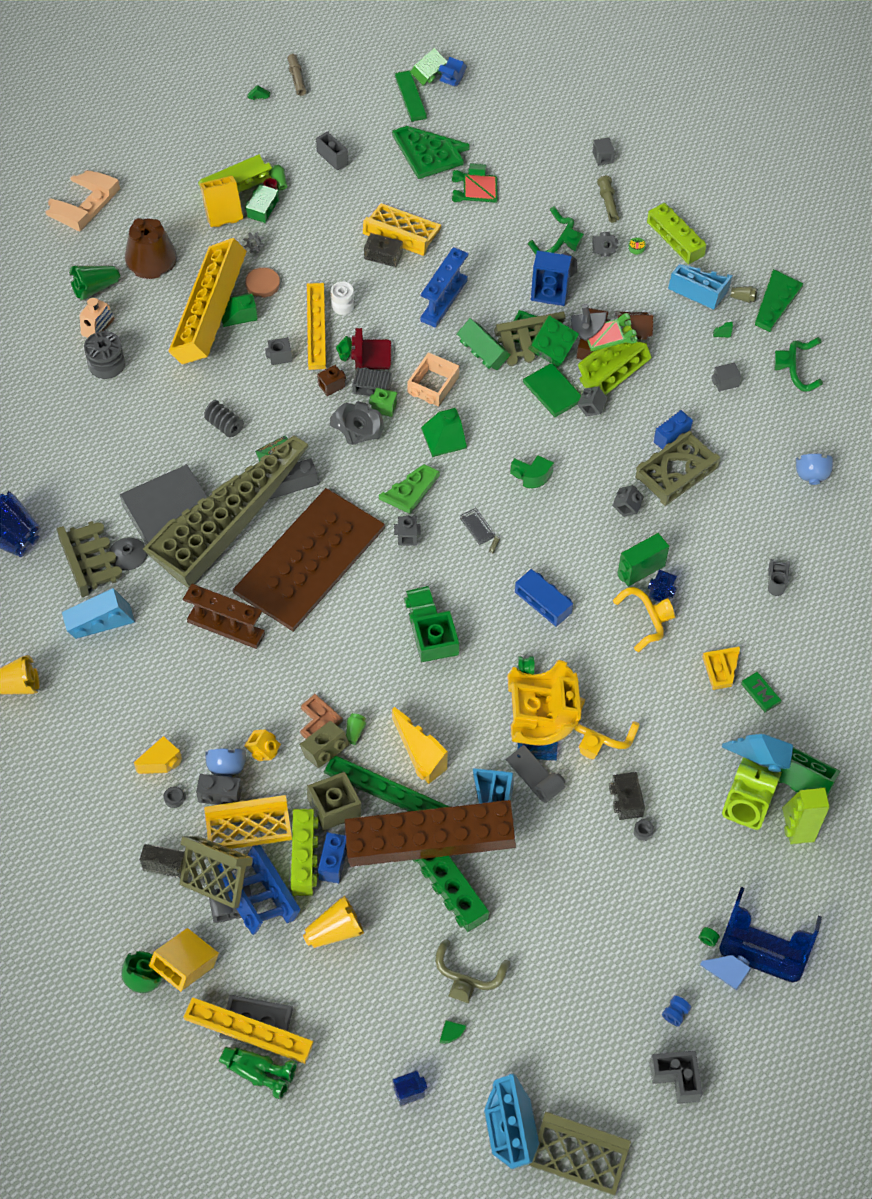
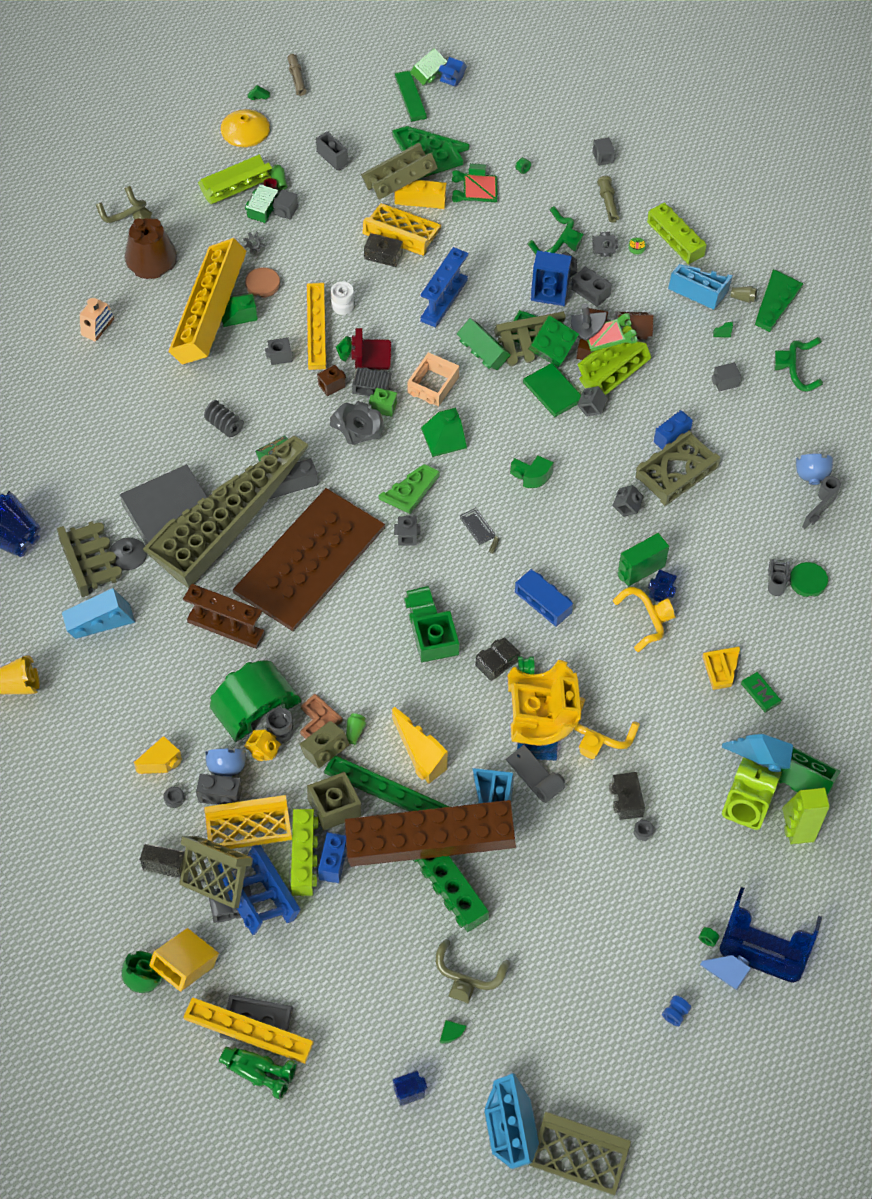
(92, 279): green cone -> none
(103, 189): light nougat wedge -> none
(104, 354): dark grey wheel -> none
(138, 209): none -> olive piece
(221, 201): yellow brick -> none
(245, 128): none -> yellow dish
(249, 695): none -> green cylinder
(280, 724): none -> dark grey wheel
(285, 204): none -> dark grey brick
(334, 925): yellow cone -> none
(399, 171): none -> olive fence
(422, 194): none -> yellow brick
(497, 659): none -> clear smoke brick
(523, 165): none -> green axle
(591, 286): none -> dark grey brick
(682, 1070): dark grey brick -> none
(808, 579): none -> green tile
(827, 493): none -> dark grey door

